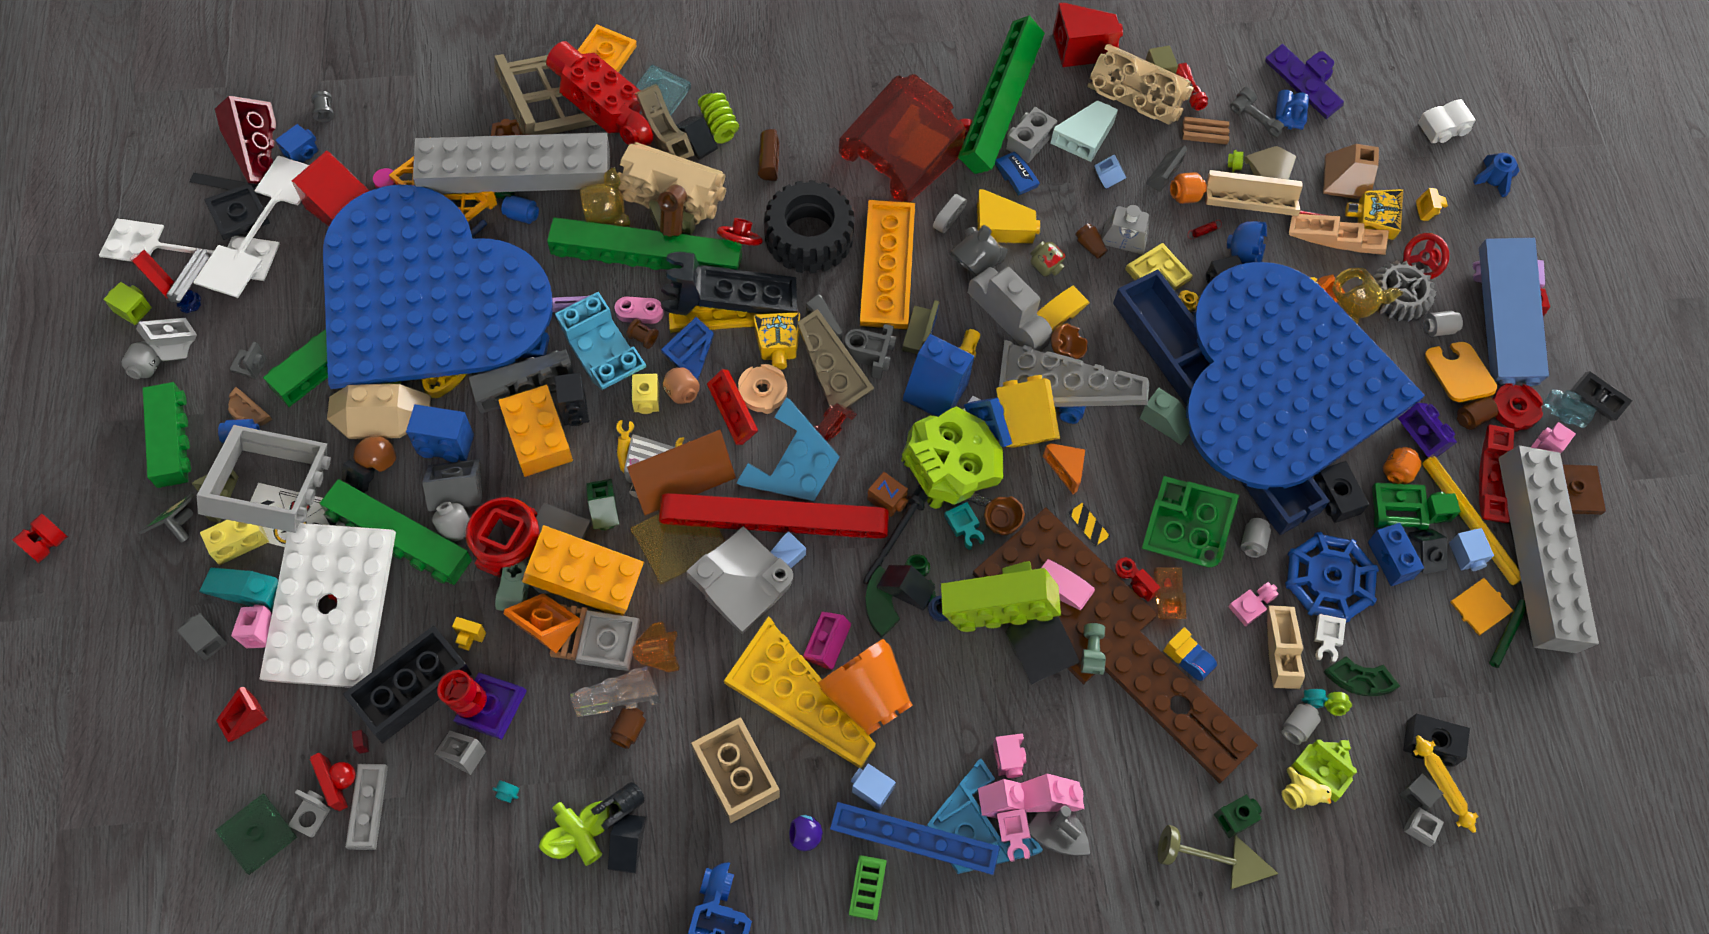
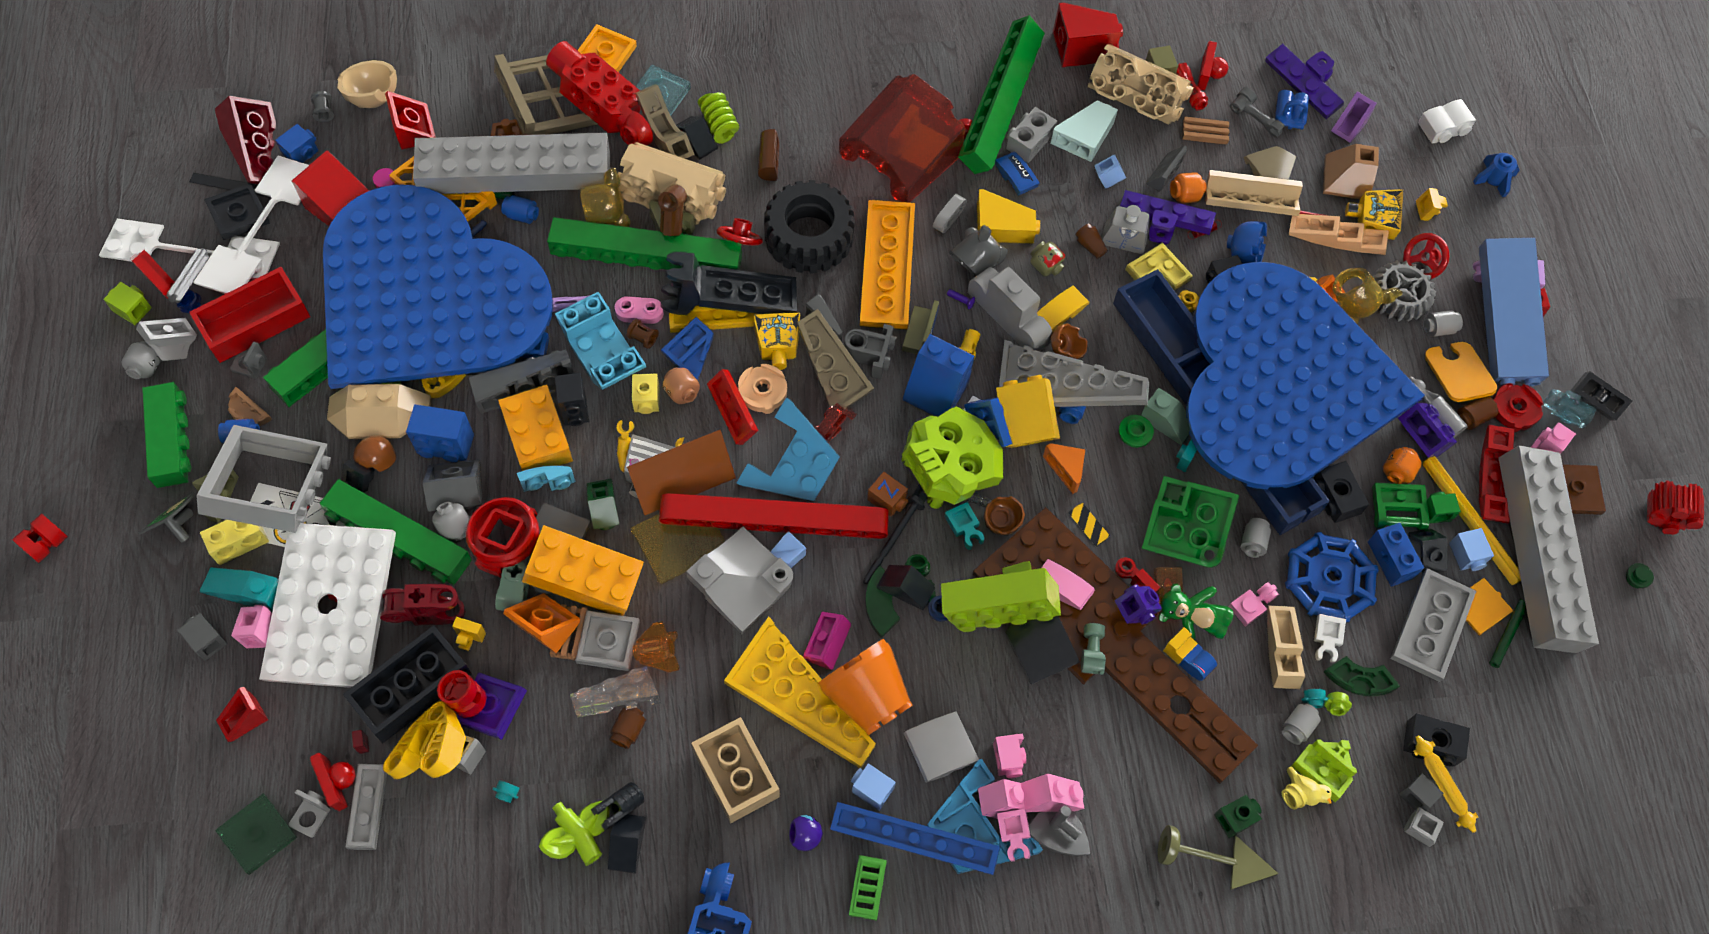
(249, 314): none -> red piece
(367, 83): none -> tan cylinder
(409, 119): none -> red slope
(417, 606): none -> dark red piece
(430, 743): none -> yellow connector
(556, 476): none -> medium azure slope
(941, 746): none -> light grey slope
(968, 301): none -> dark purple piece
(1136, 431): none -> green piece
(1138, 604): none -> dark purple brick
(1168, 215): none -> dark purple plate
(1185, 455): none -> teal plate
(1193, 611): none -> green piece
(1211, 67): none -> red tile
(1235, 160): lime plate -> none
(1354, 117): none -> medium lavender slope
(1433, 625): none -> light grey plate
(1446, 412): none -> light grey wheel
(1639, 576): none -> dark green plate
(1675, 507): none -> red brick

